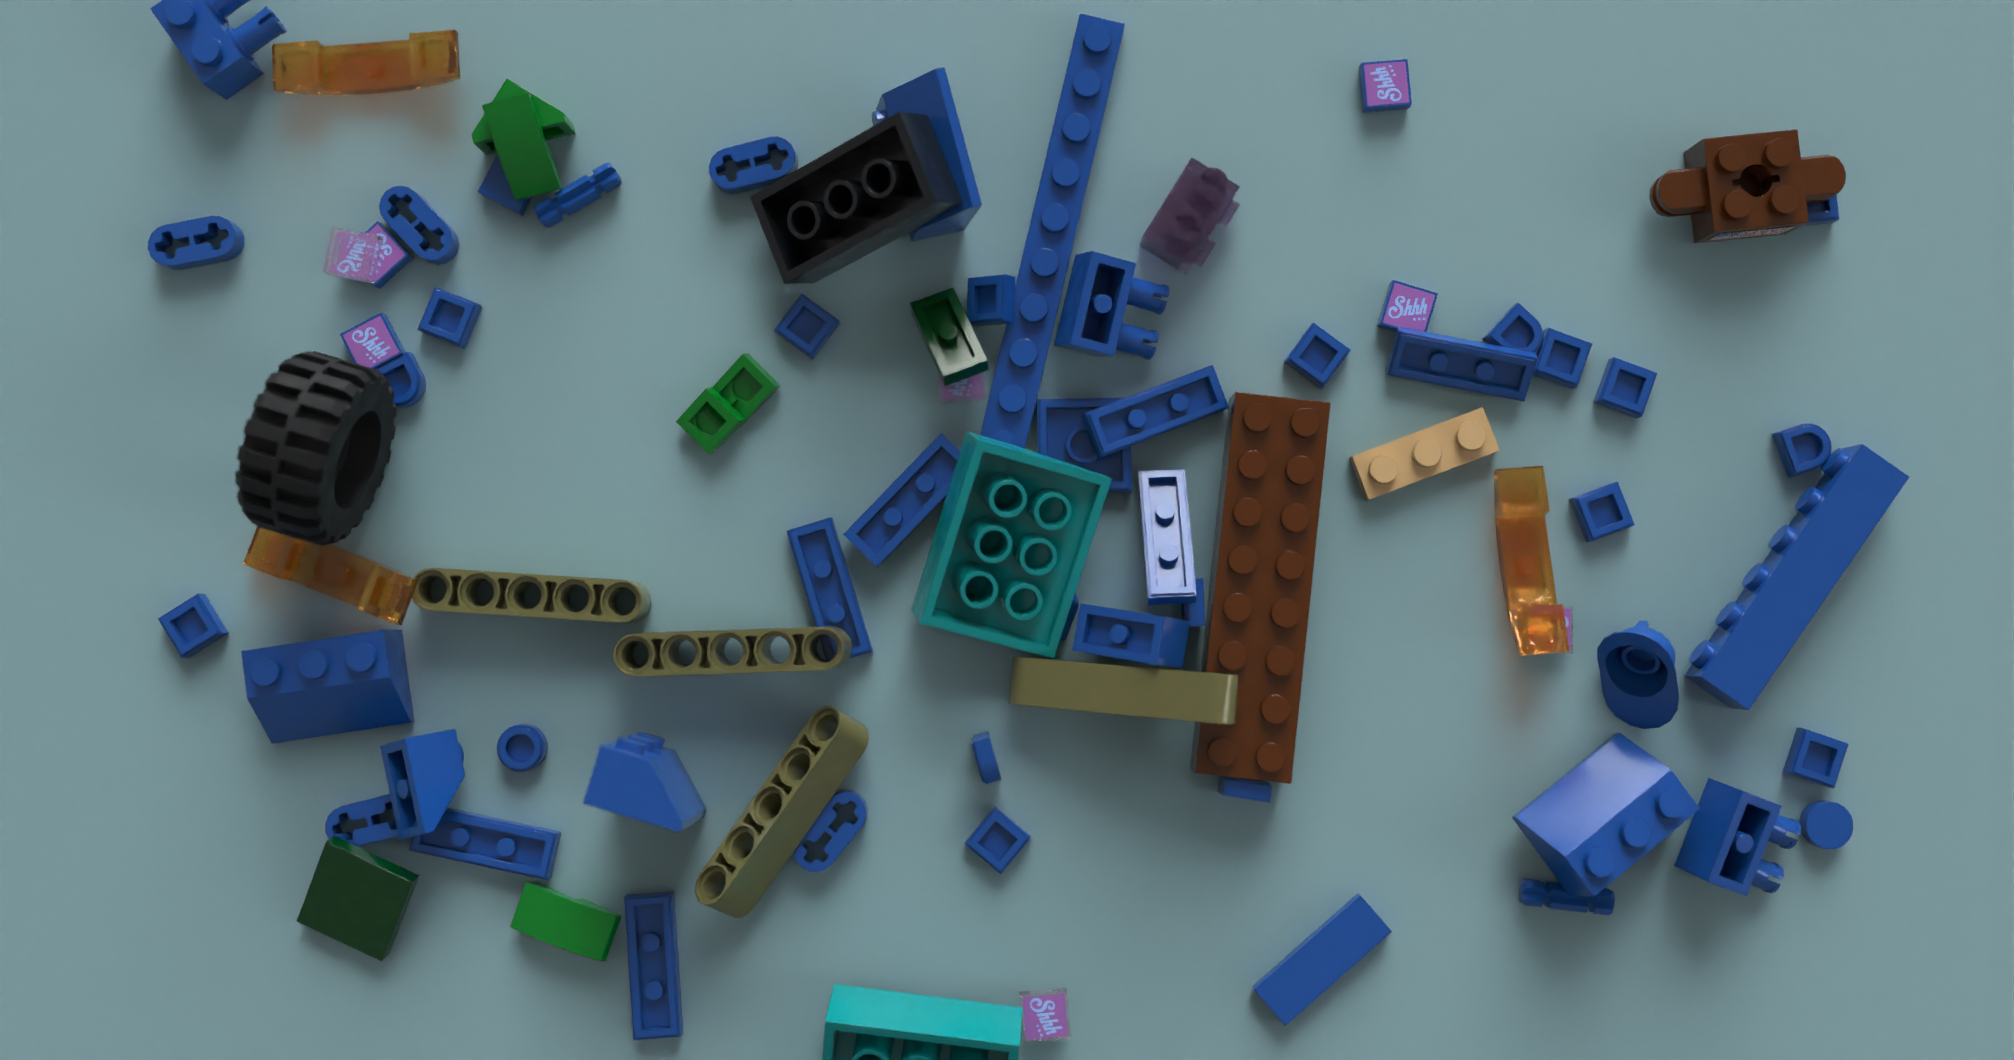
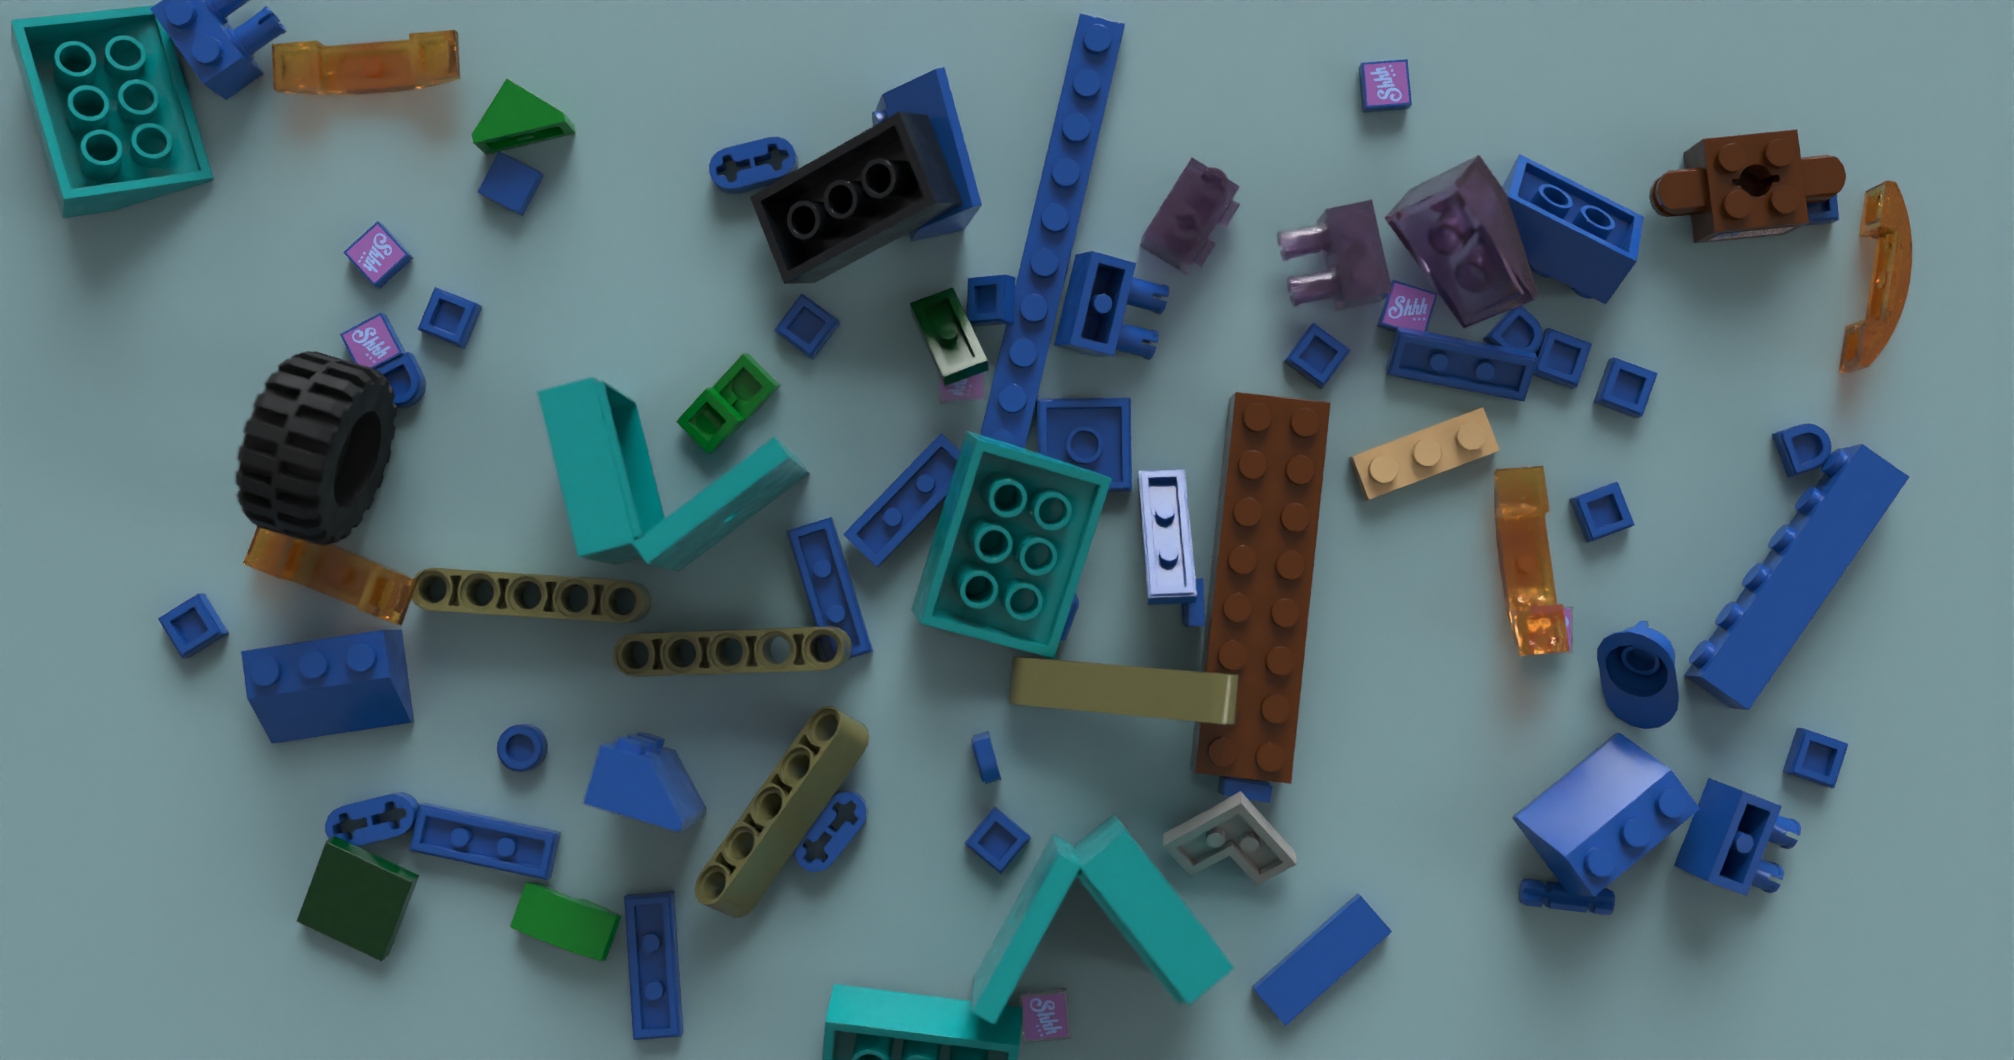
(109, 108): none -> teal slope
(194, 232): blue beam -> none
(352, 255): clear tile -> none
(422, 779): blue slope -> none
(426, 218): blue beam -> none
(522, 146): green slope -> none
(577, 195): blue axle -> none
(614, 491): none -> teal container
(1131, 635): blue panel -> none
(1132, 896): none -> teal container
(1155, 411): blue tile -> none
(1230, 830): none -> light grey plate
(1352, 256): none -> clear purple brick
(1466, 242): none -> clear purple slope
(1572, 230): none -> blue slope
(1826, 824): blue tile -> none
(1888, 222): none -> clear orange slope

